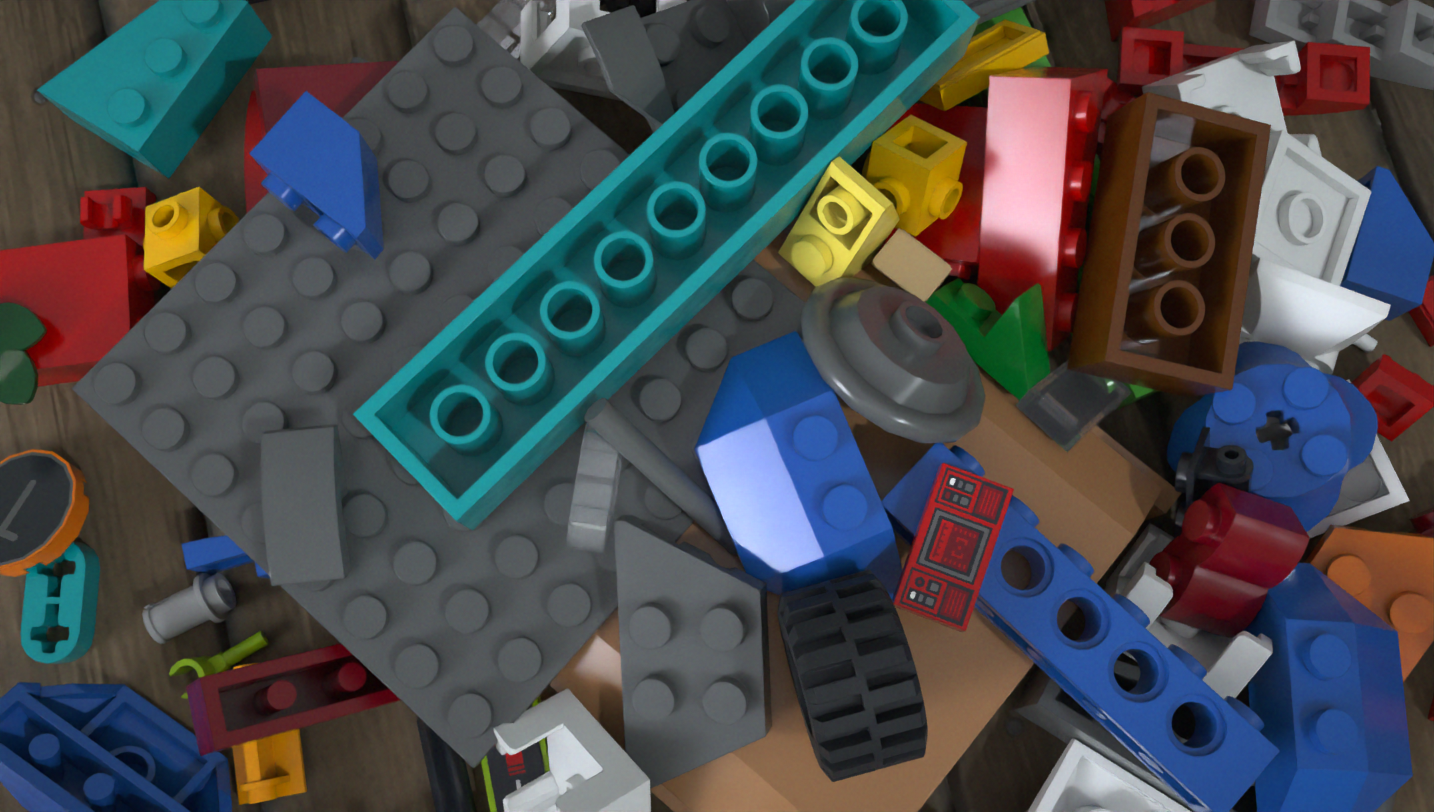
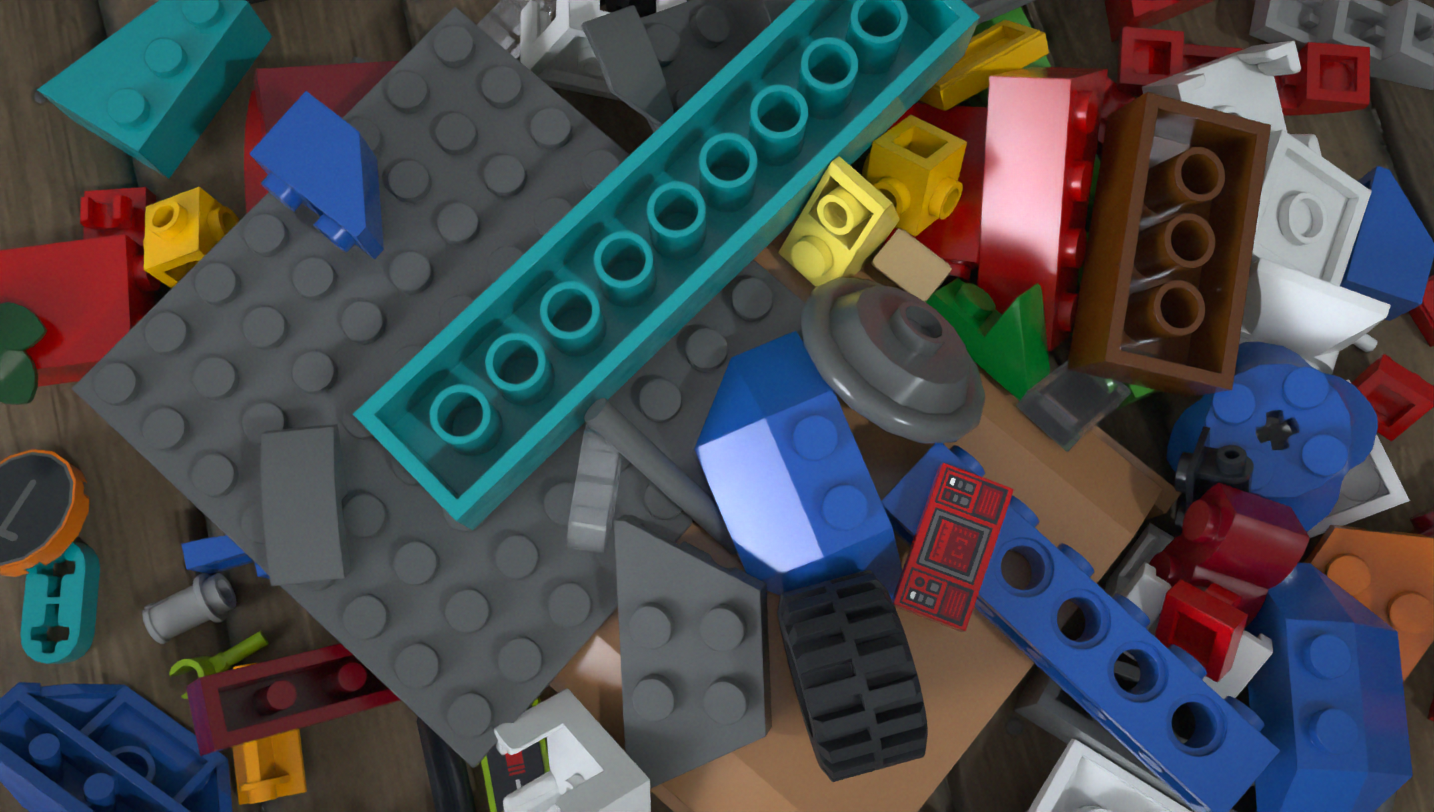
(1203, 625): none -> red tile

